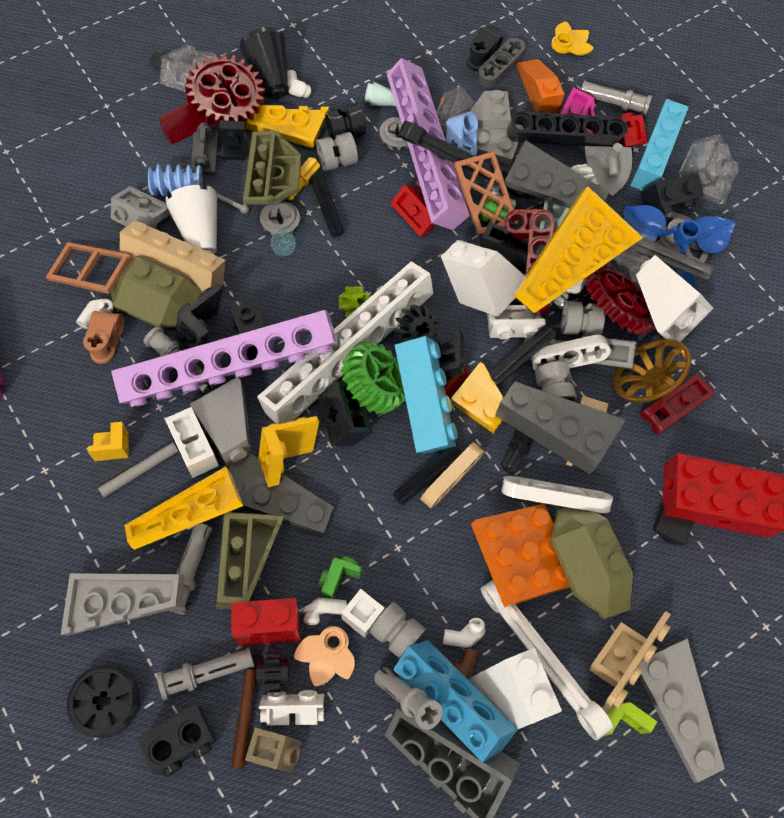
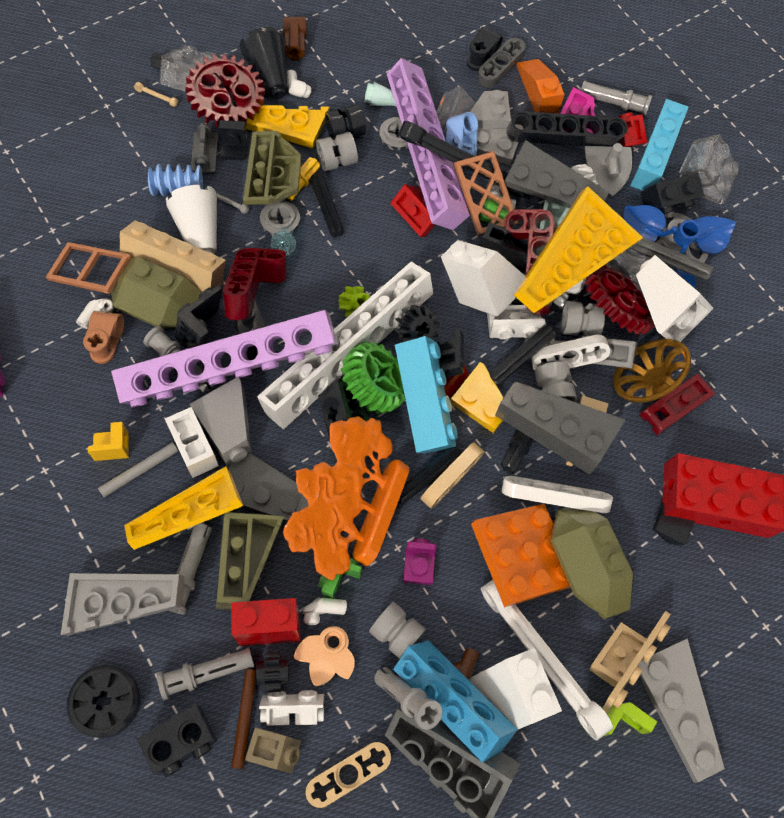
(136, 205): light grey bracket -> none
(172, 101): none -> tan hinge
(180, 123): dark red slope -> none
(246, 273): none -> dark red beam
(285, 441): yellow bracket -> none
(295, 33): none -> reddish brown piece
(323, 779): none -> tan beam
(337, 499): none -> orange plant
(362, 613): white brick -> none
(419, 562): none -> magenta bracket
(467, 636): white arm -> none
(570, 40): yellow plate -> none

